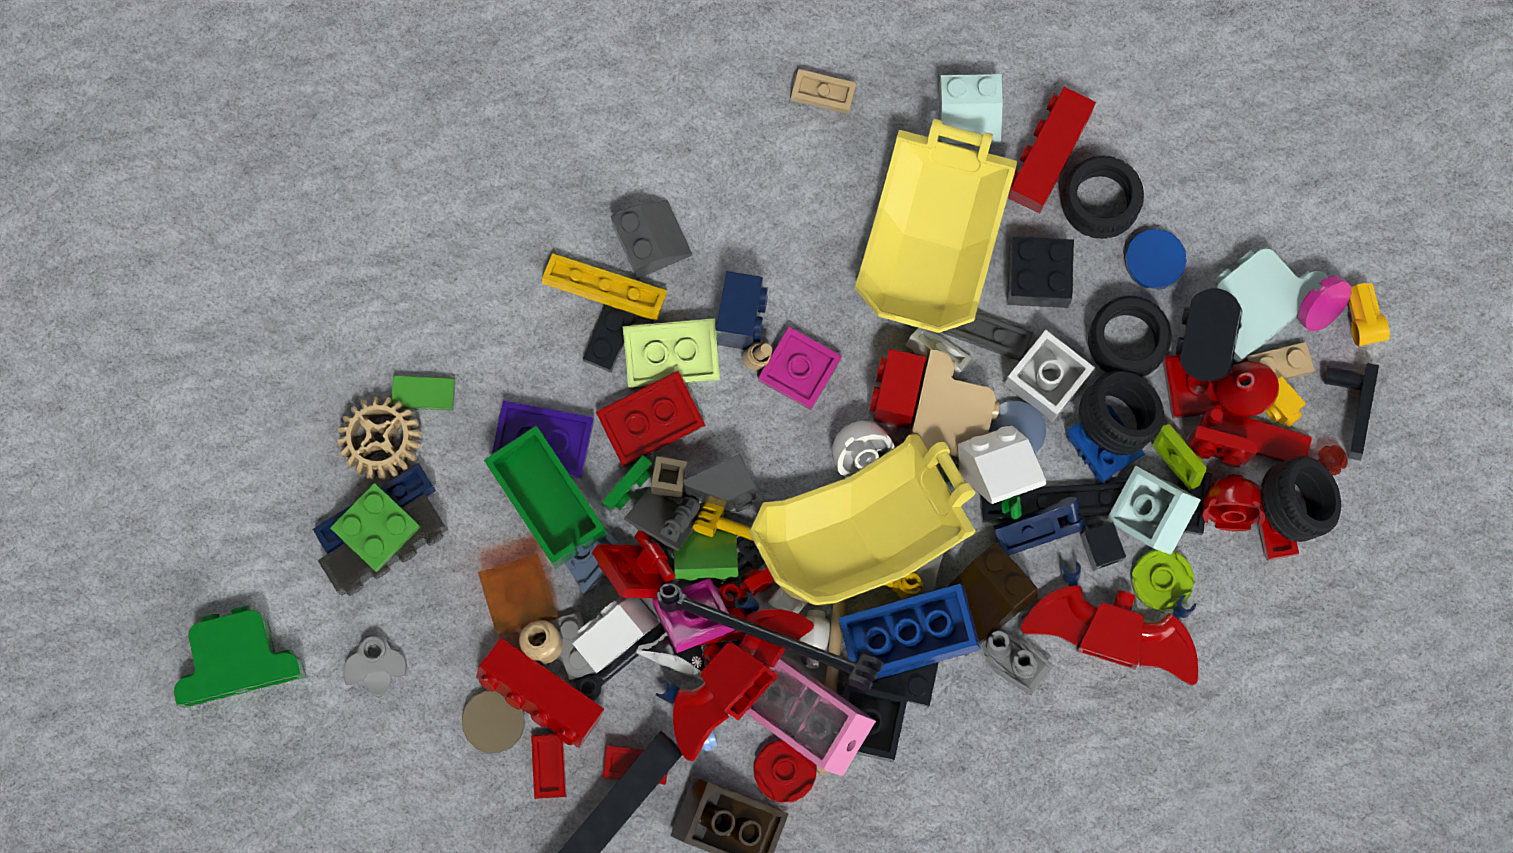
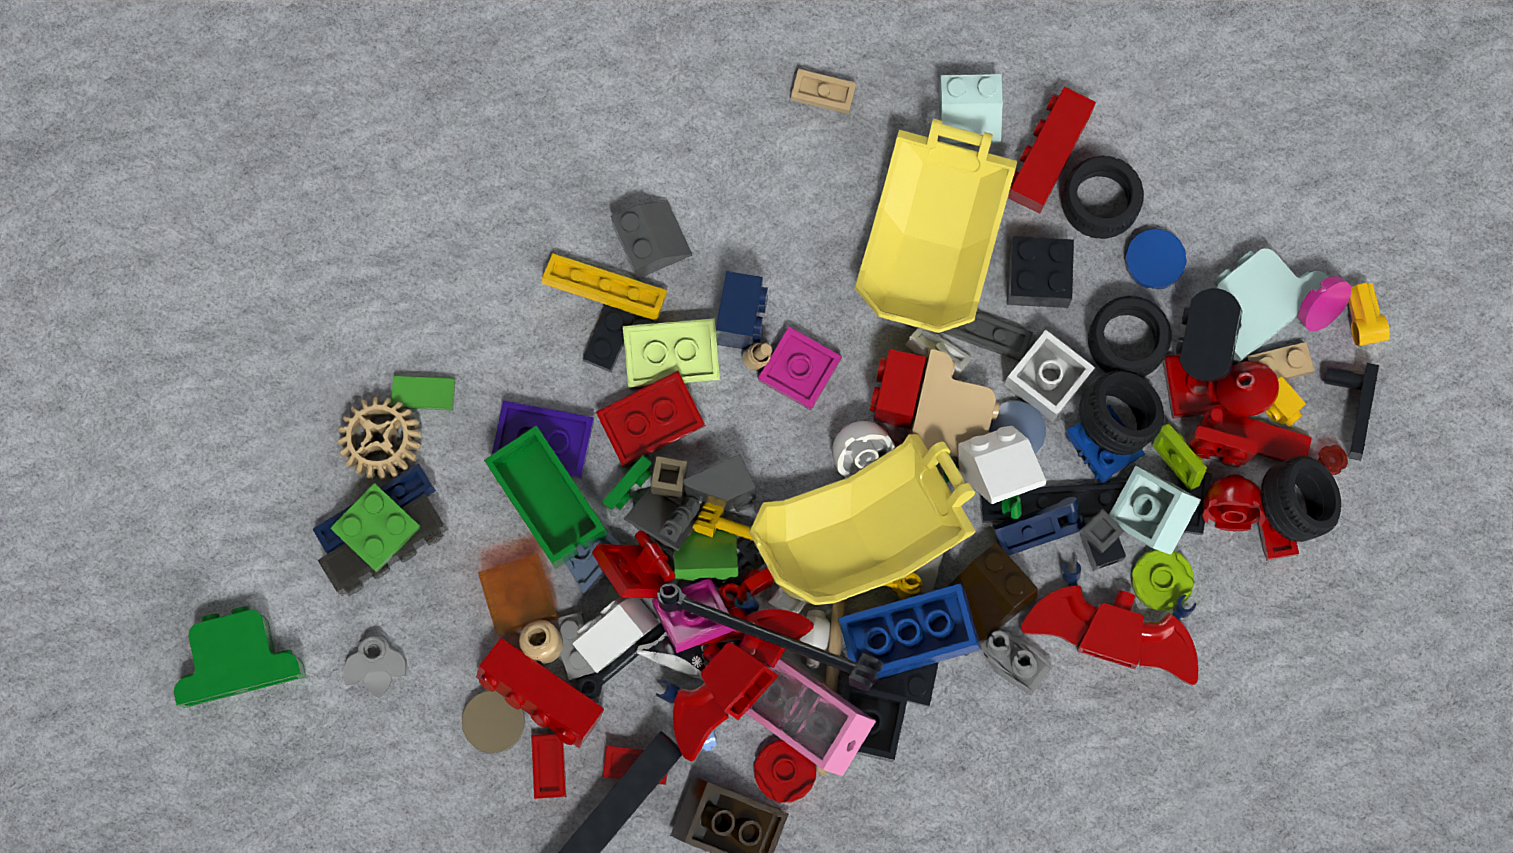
(1101, 531): none -> dark grey tile

